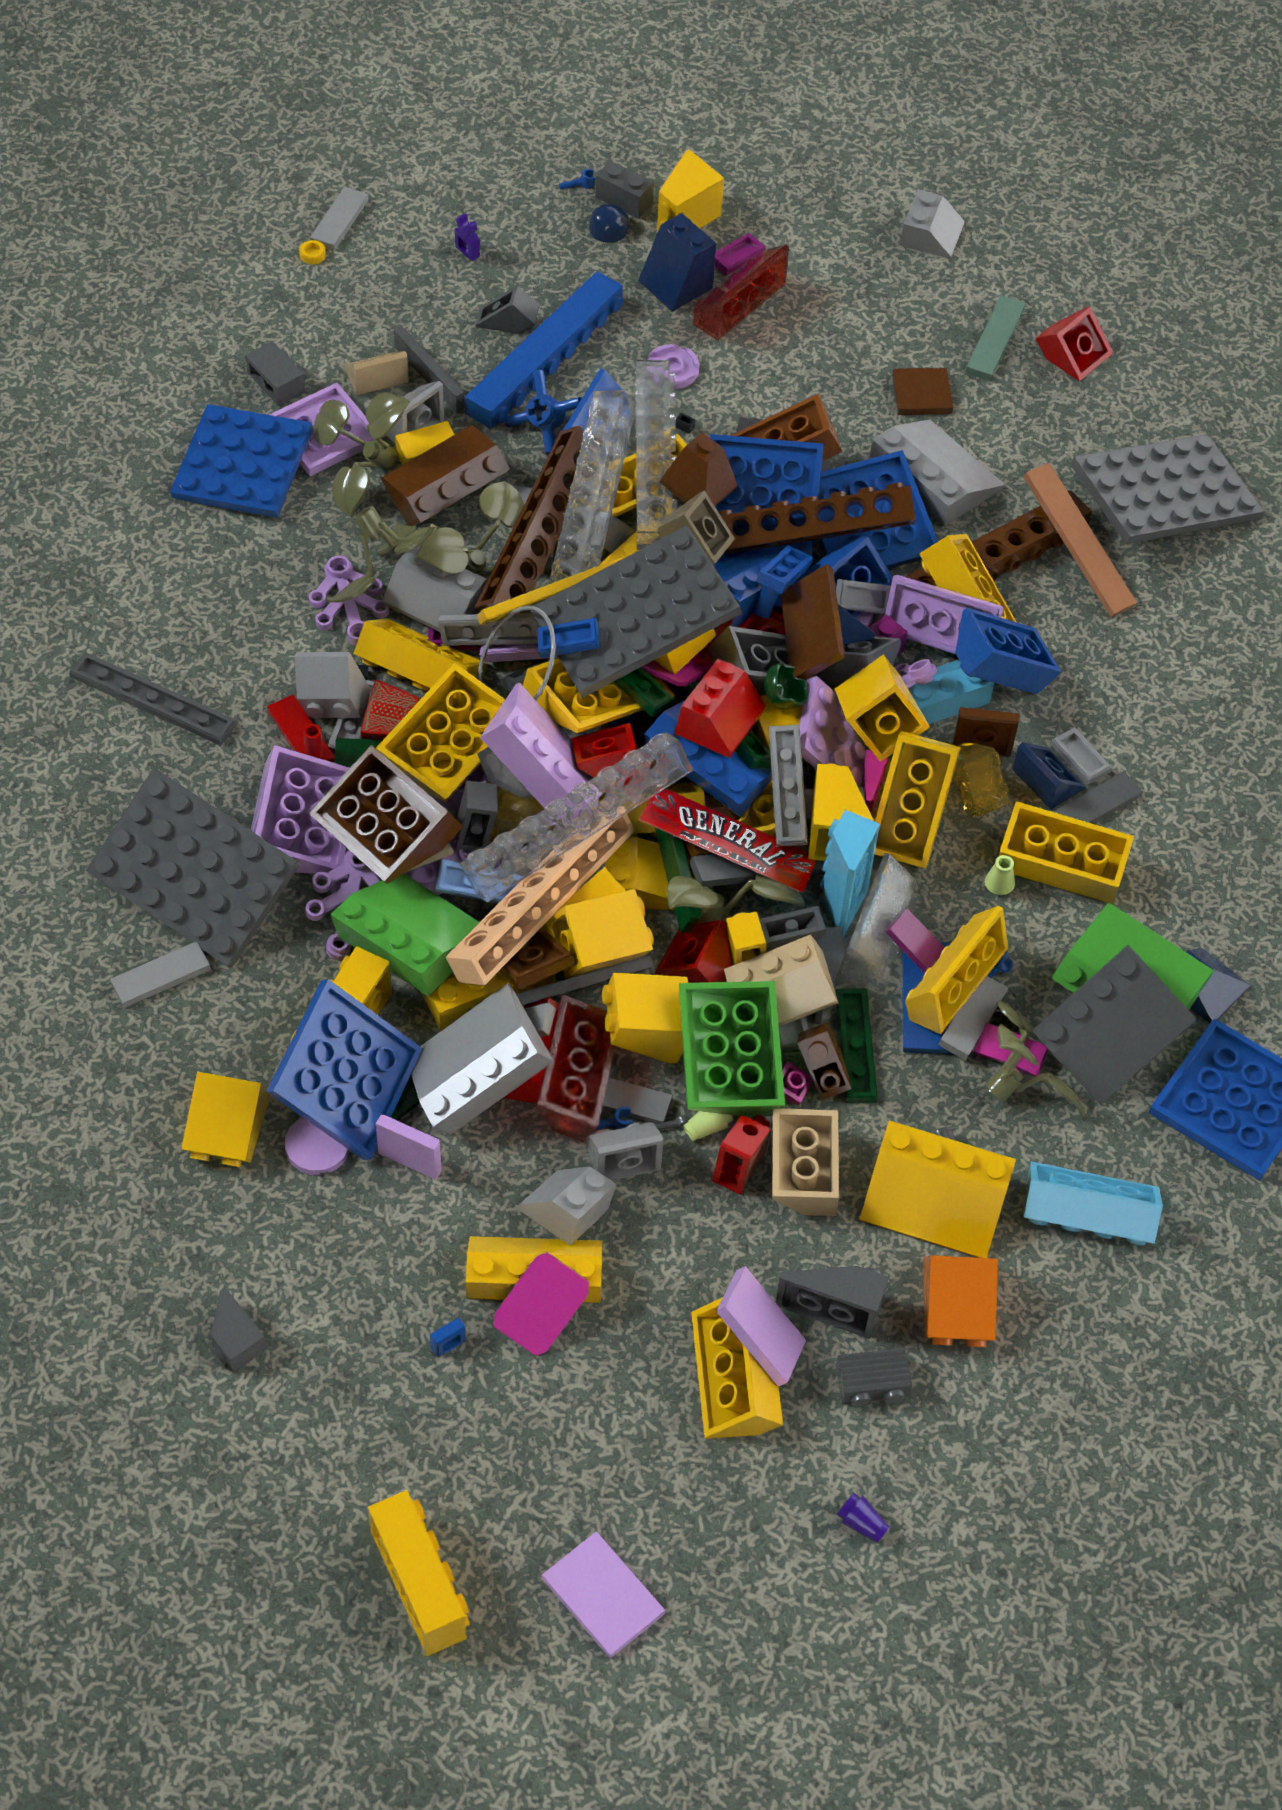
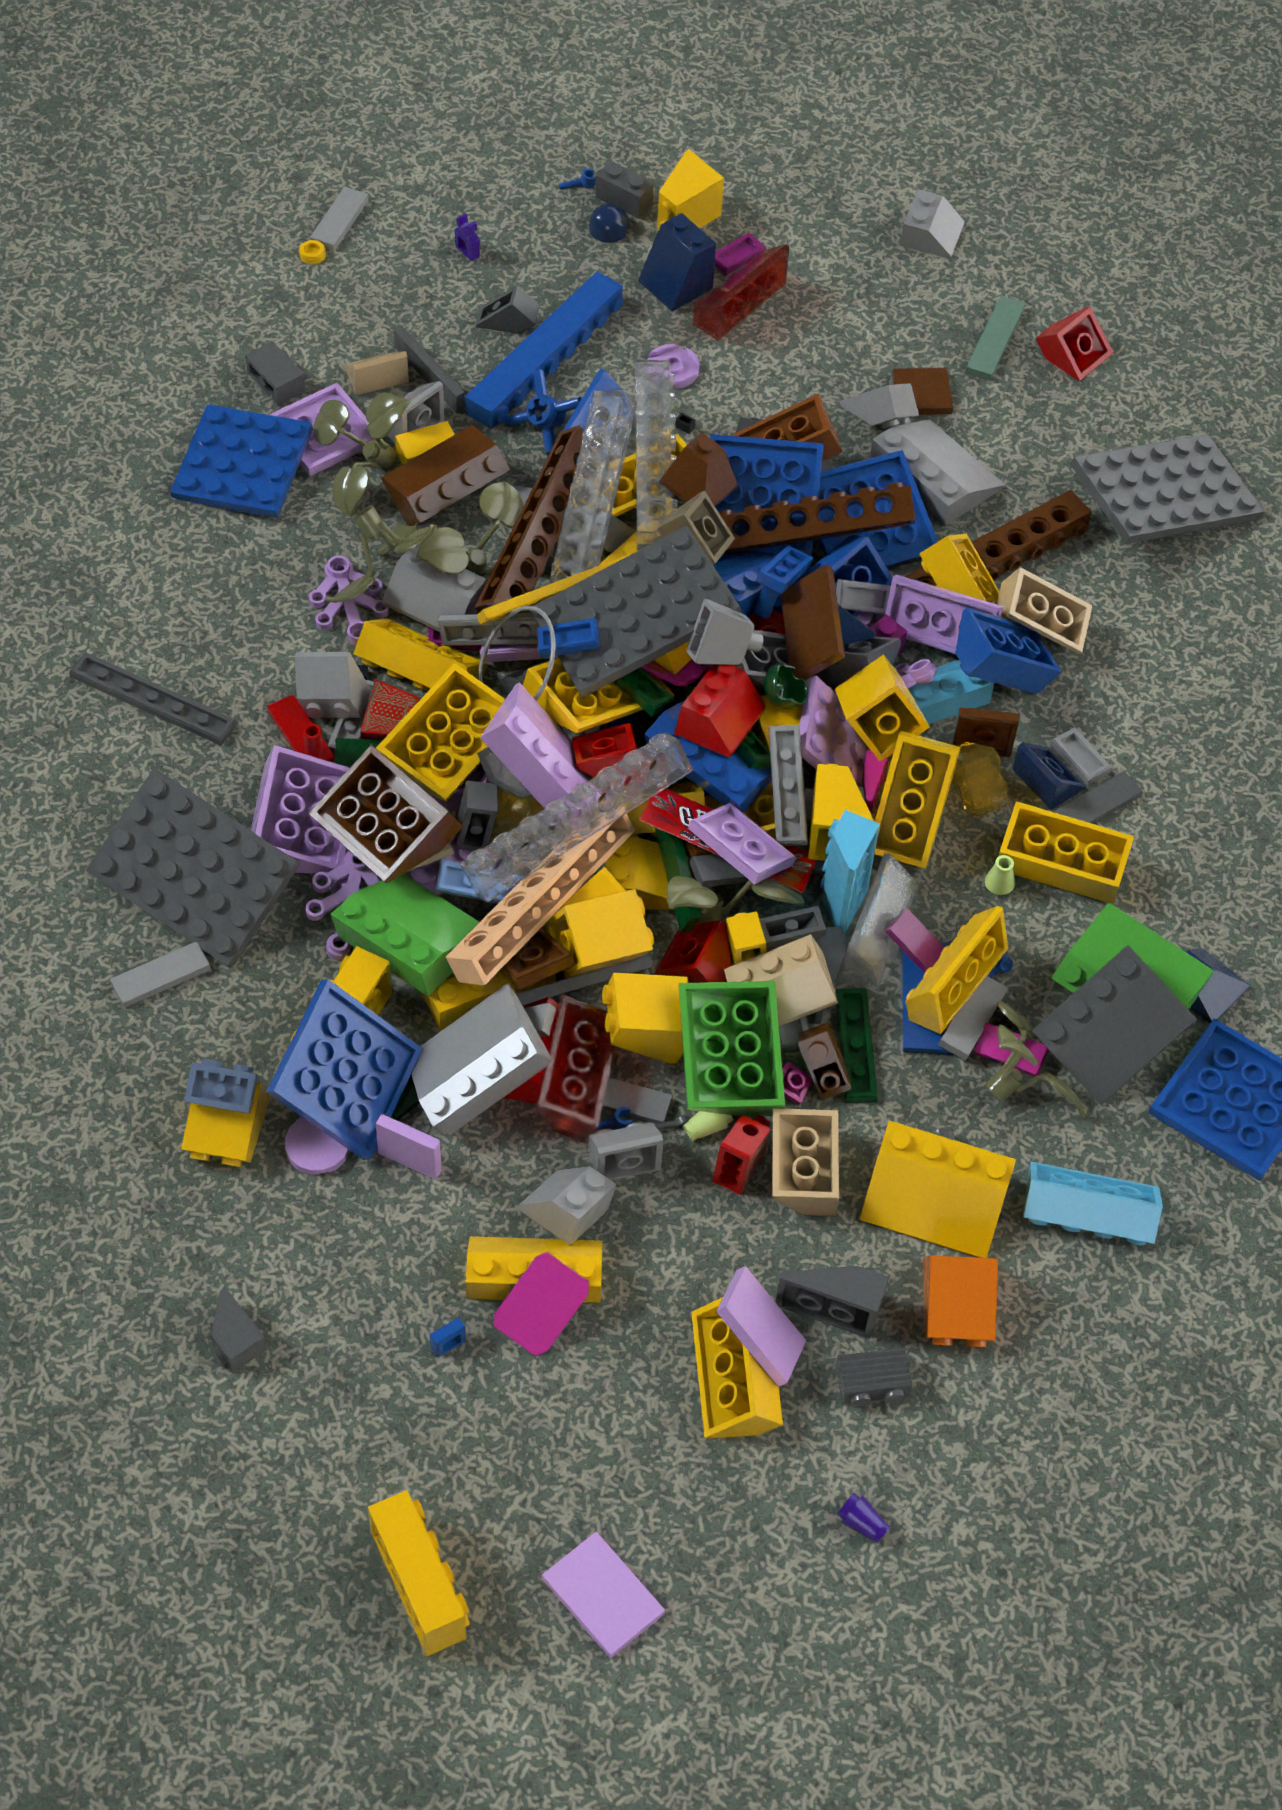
(221, 1087): none -> sand blue bracket
(722, 636): none -> light grey torso
(742, 843): none -> lavender tile
(884, 406): none -> light grey slope
(1045, 609): none -> tan slope
(1080, 539): nougat tile -> none

